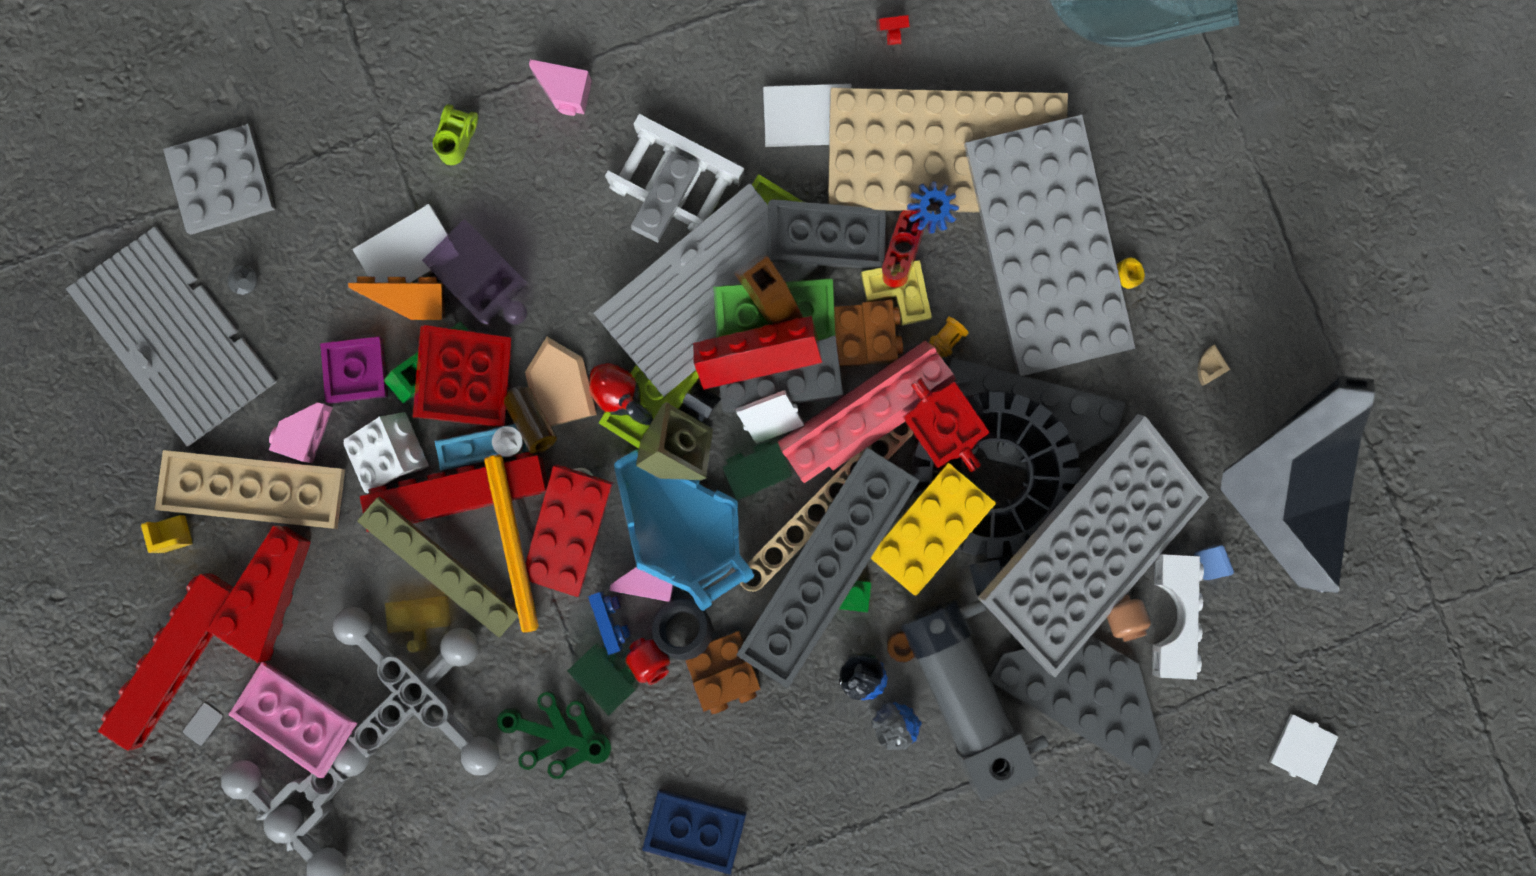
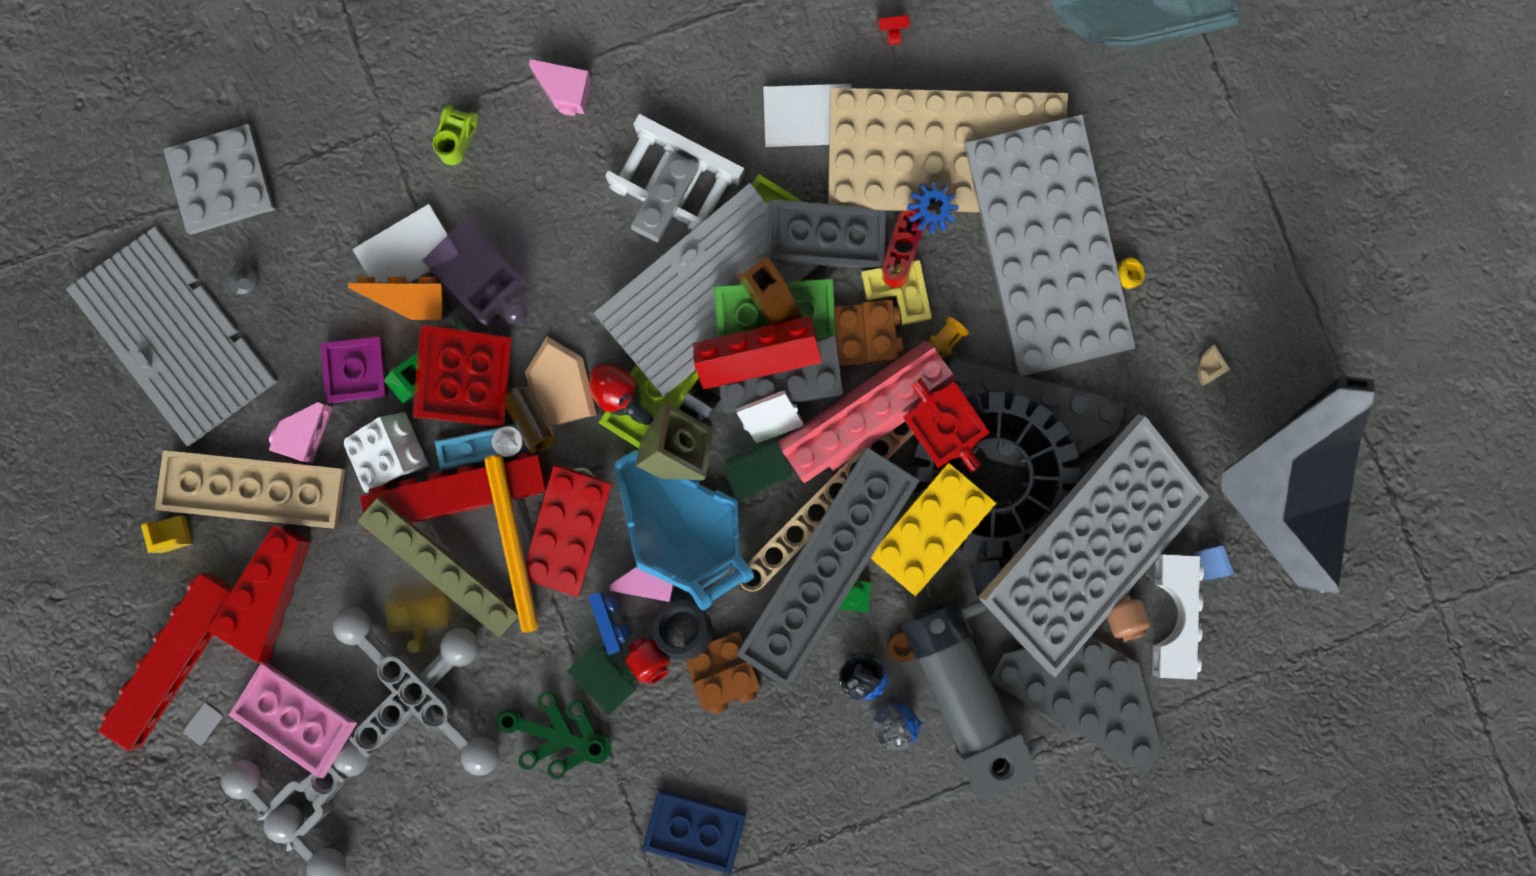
(1303, 749): white piece -> none

